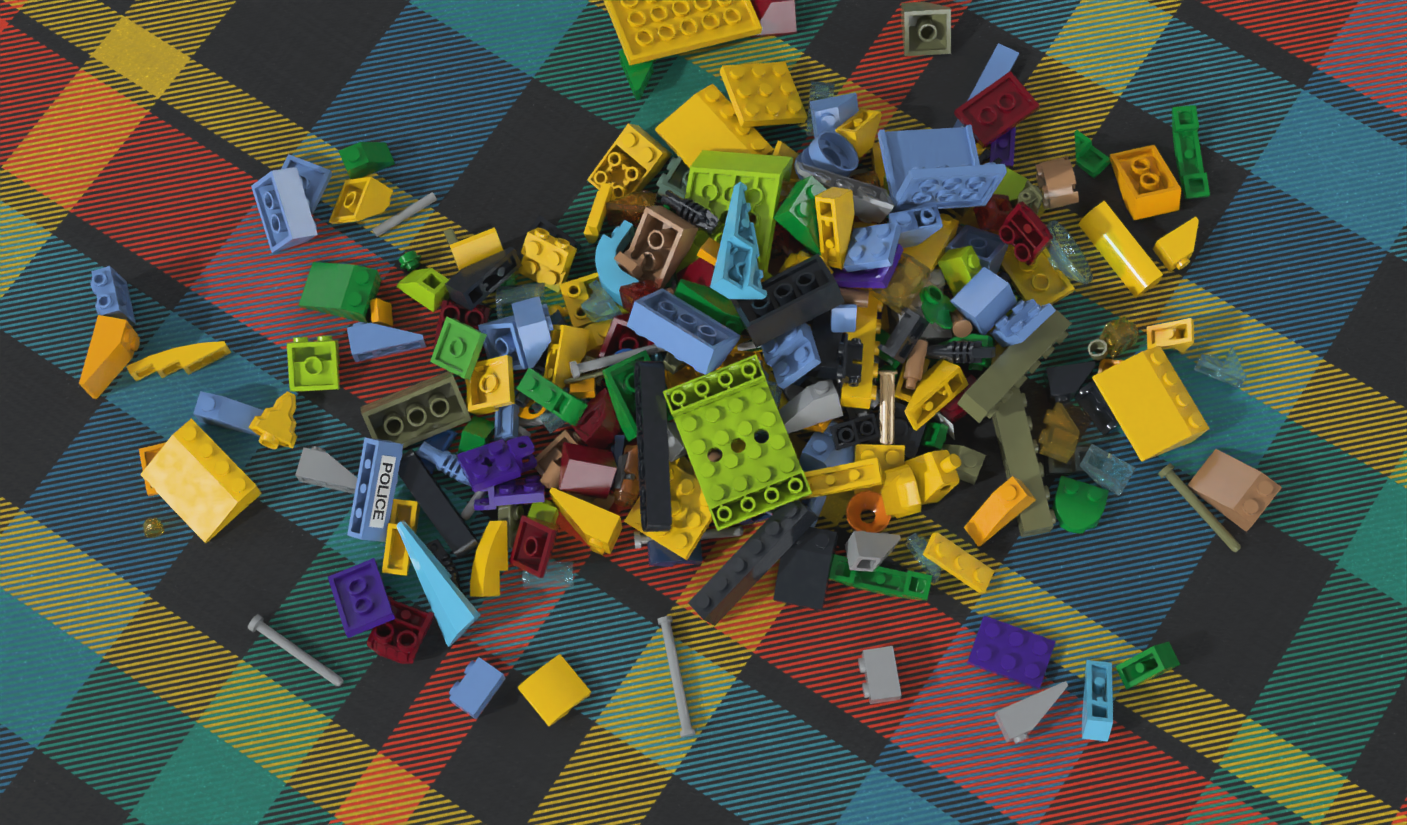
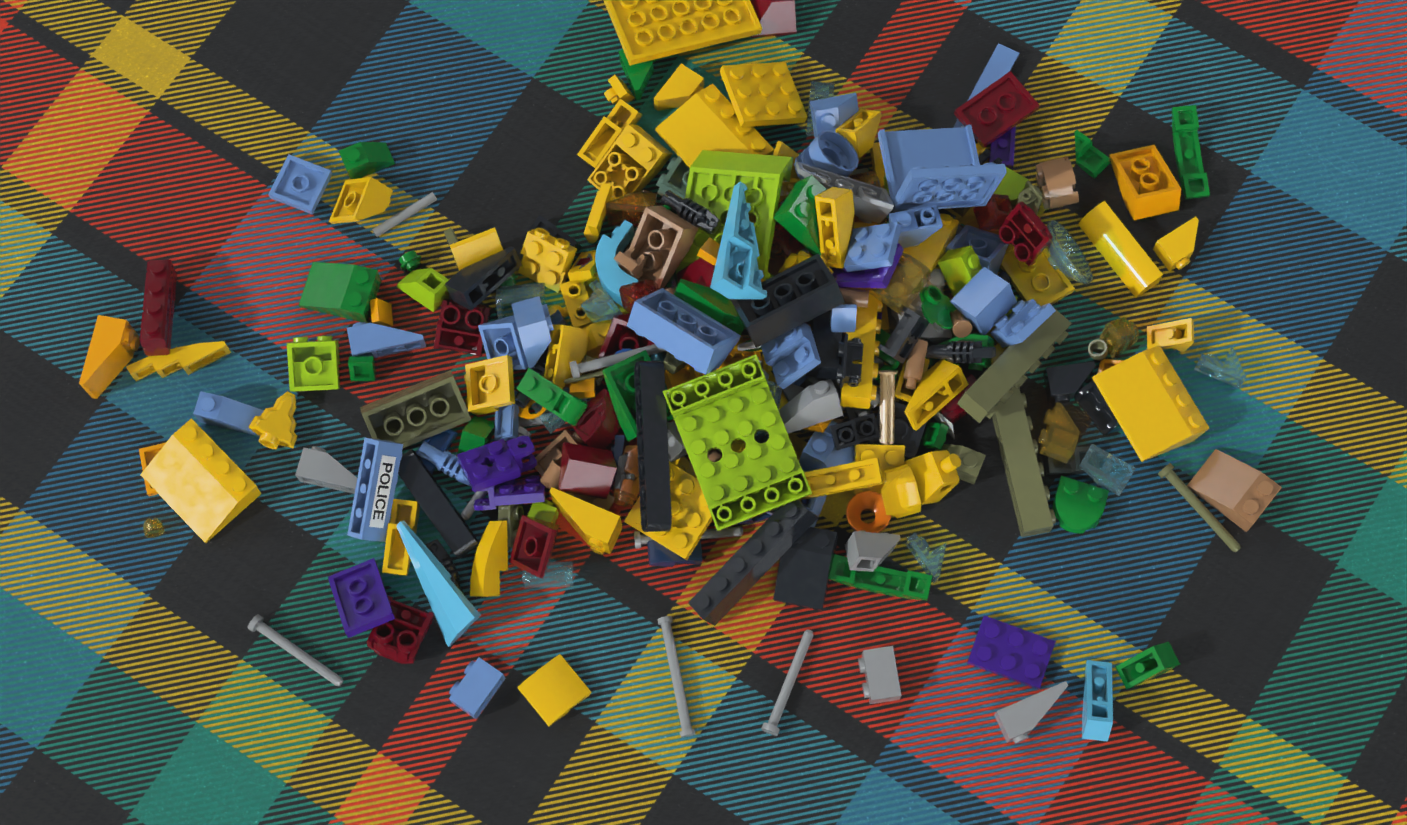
(112, 295): medium blue plate -> none
(158, 307): none -> dark red brick
(284, 209): medium blue slope -> none
(362, 368): none -> green plate
(458, 348): bright green plate -> none
(583, 267): none -> yellow tile
(607, 132): none -> yellow slope
(618, 91): none -> yellow tile
(678, 88): none -> yellow slope
(771, 726): none -> light grey bar
(925, 28): olive slope -> none
(958, 562): yellow plate -> none
(999, 510): light orange slope -> none

